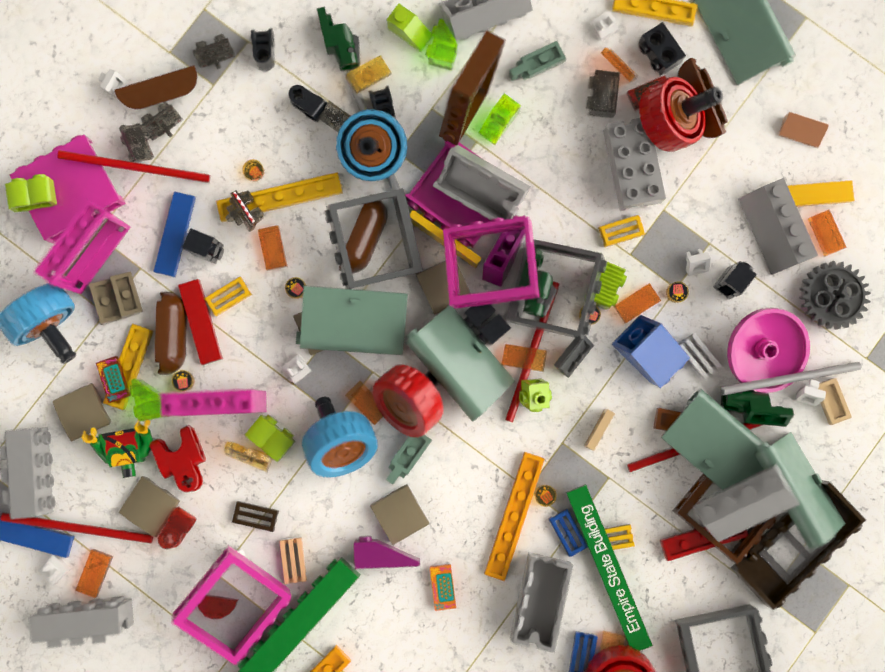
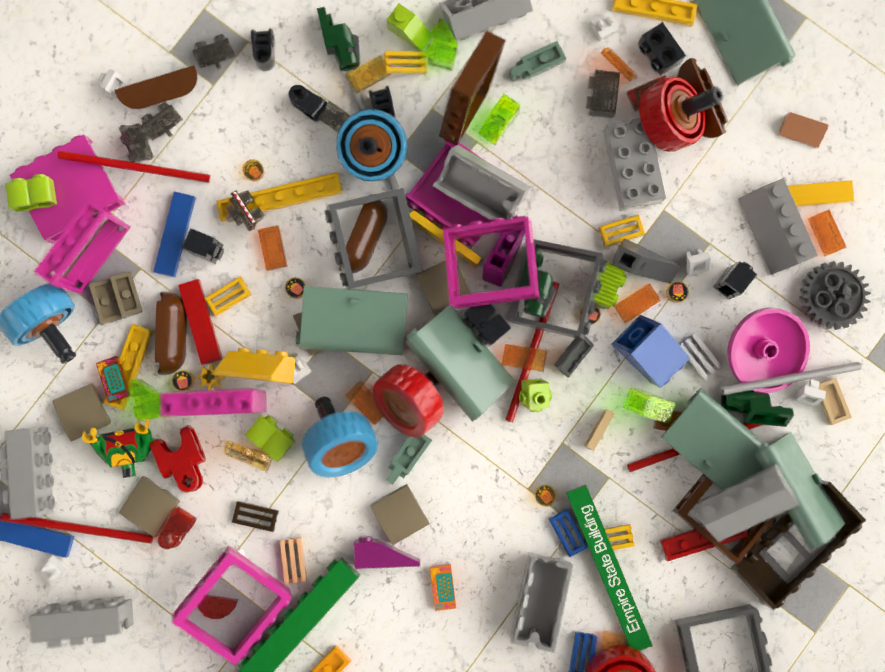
(94, 573): clear orange tile -> none
(205, 381): none -> yellow gear
(257, 365): none -> yellow slope
(405, 54): none -> yellow tile
(514, 516): light orange tile -> none
(644, 262): none -> dark grey slope
(649, 405): none -> clear neon green slope

